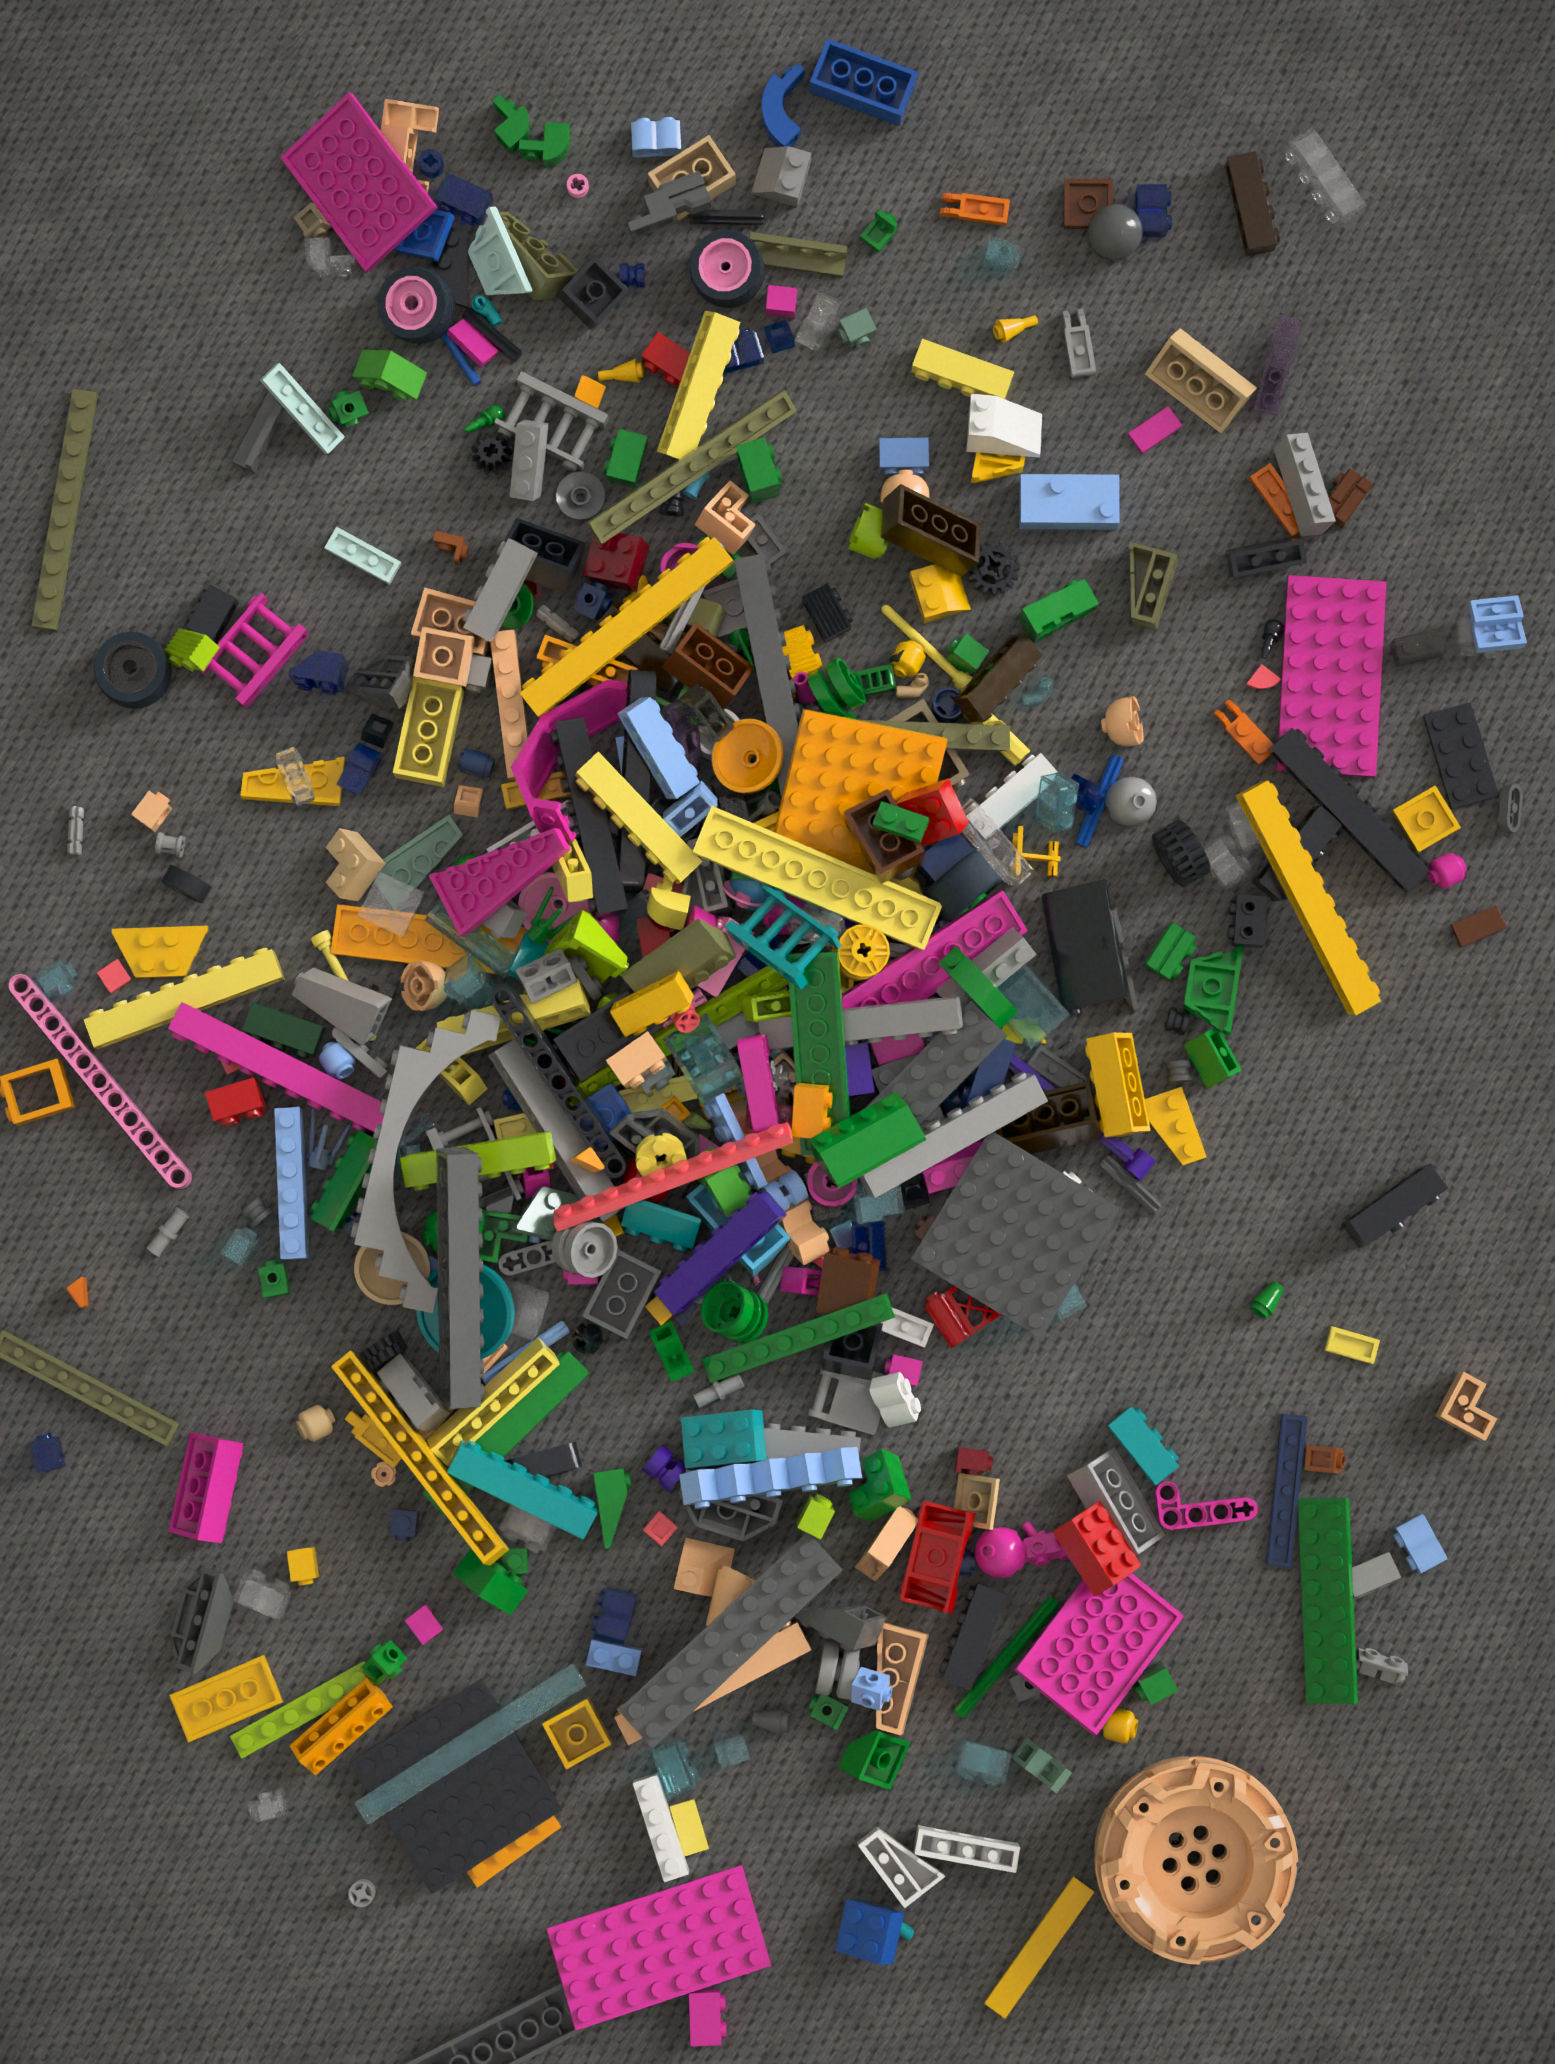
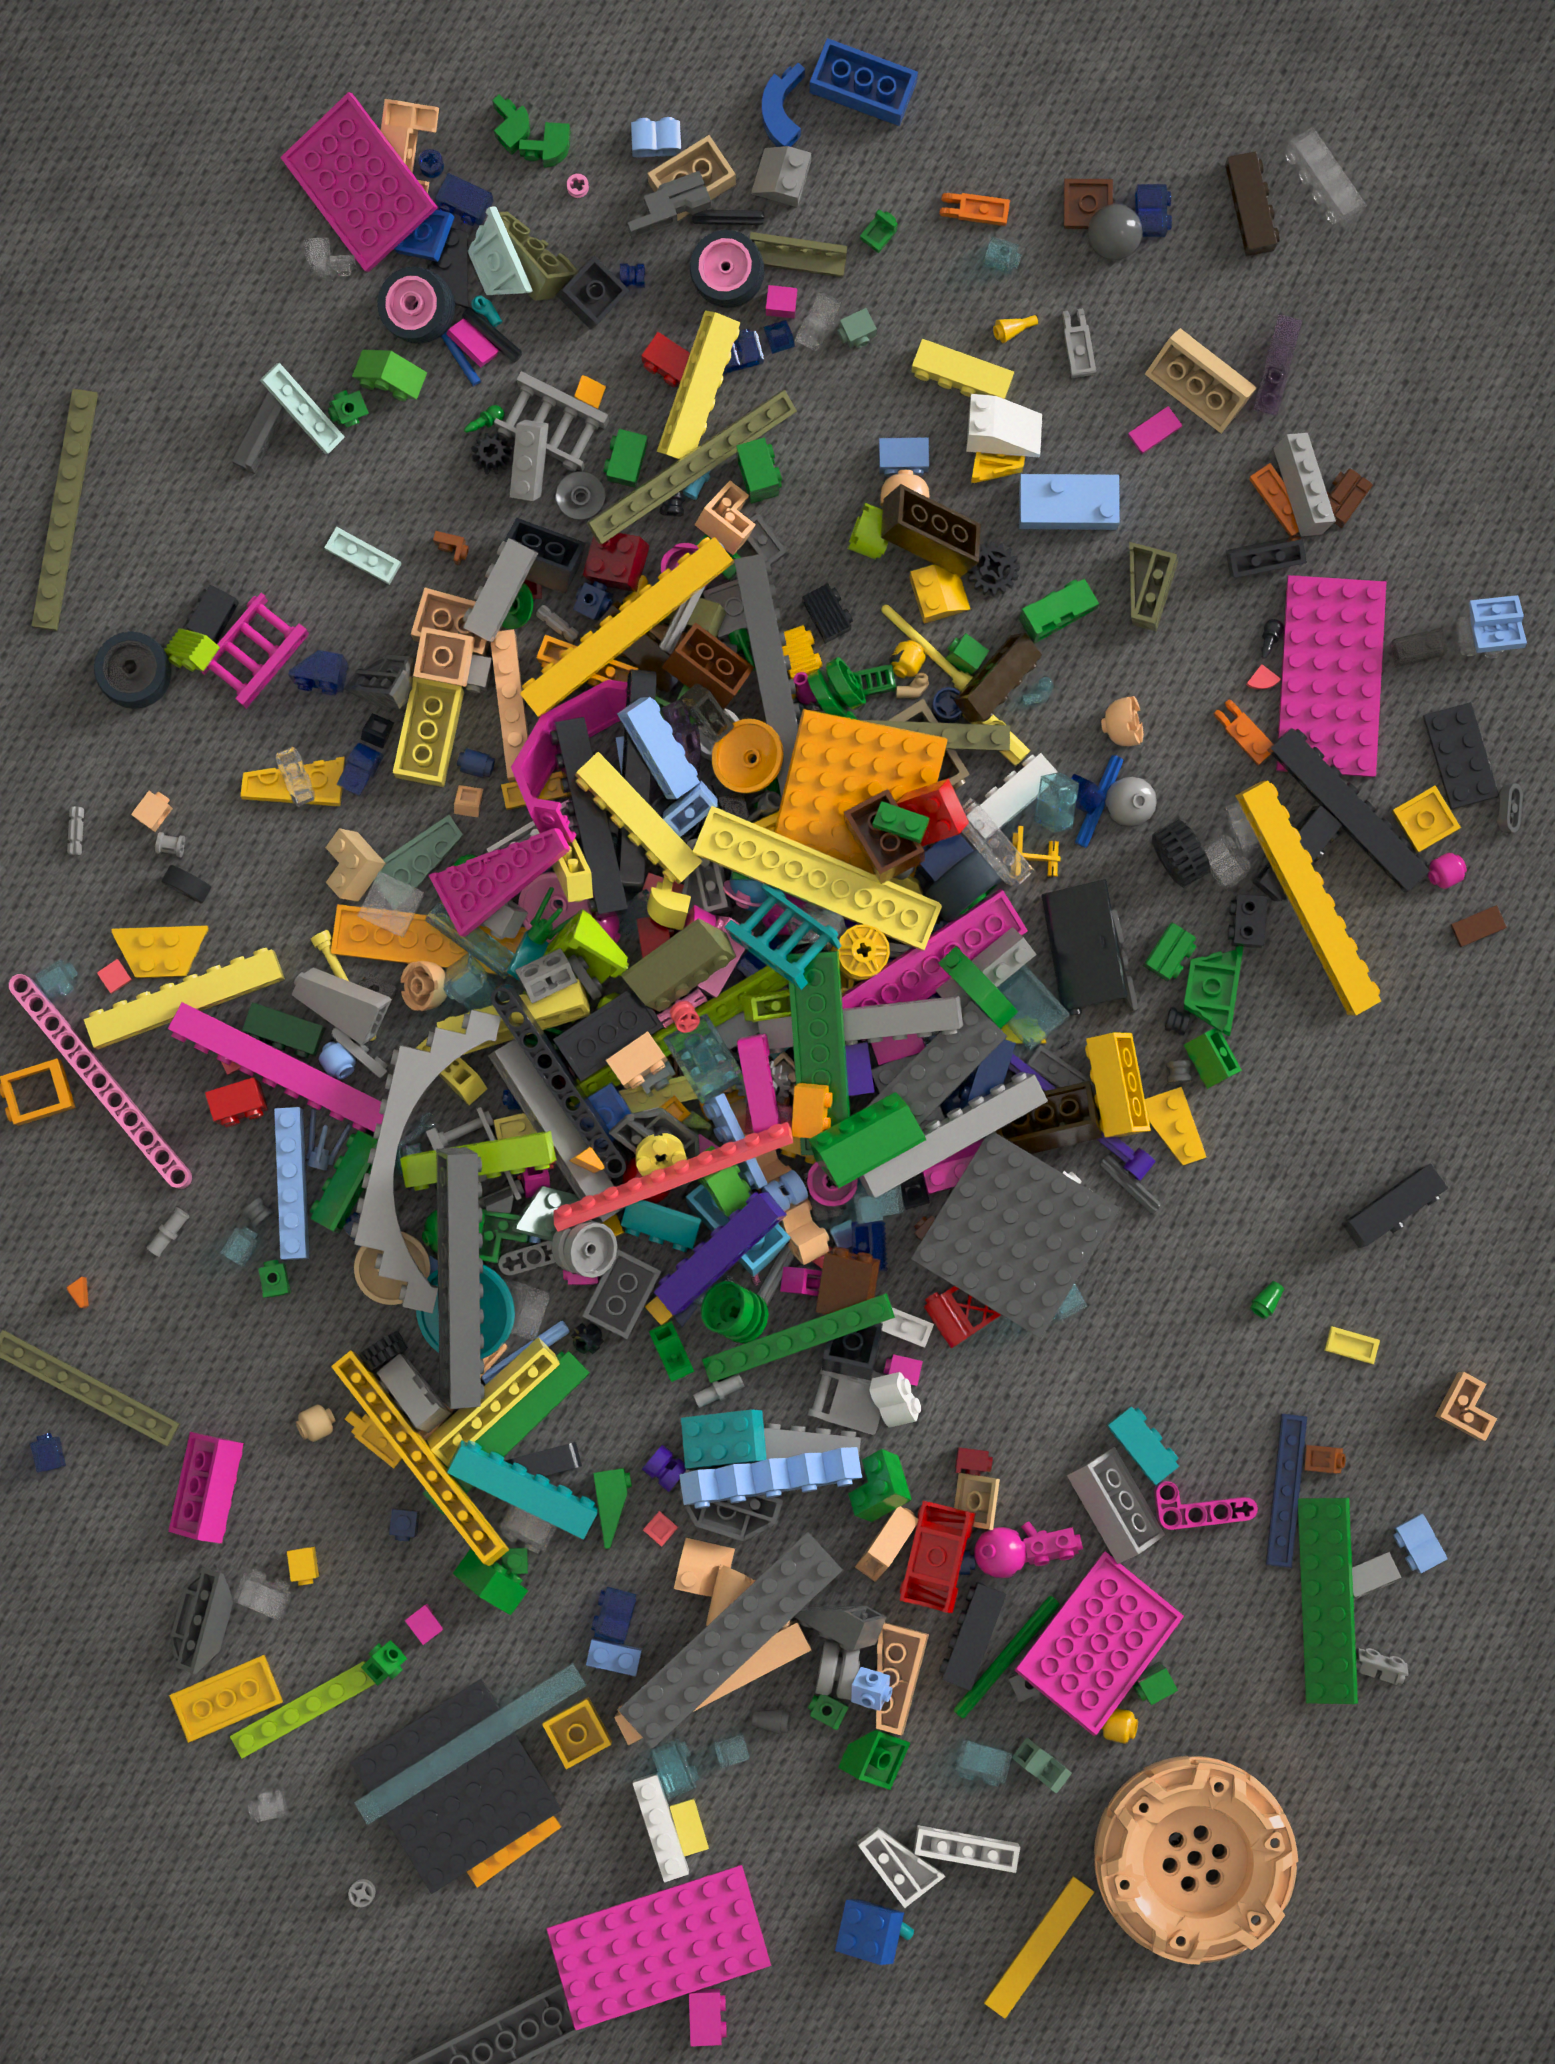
(312, 222): dark tan bracket -> none
(341, 1726): light orange brick -> none
(377, 1474): light nougat plate -> none
(629, 371): yellow cone -> none
(652, 1004): yellow brick -> none
(815, 1515): lime brick -> none
(1097, 1548): red brick -> none

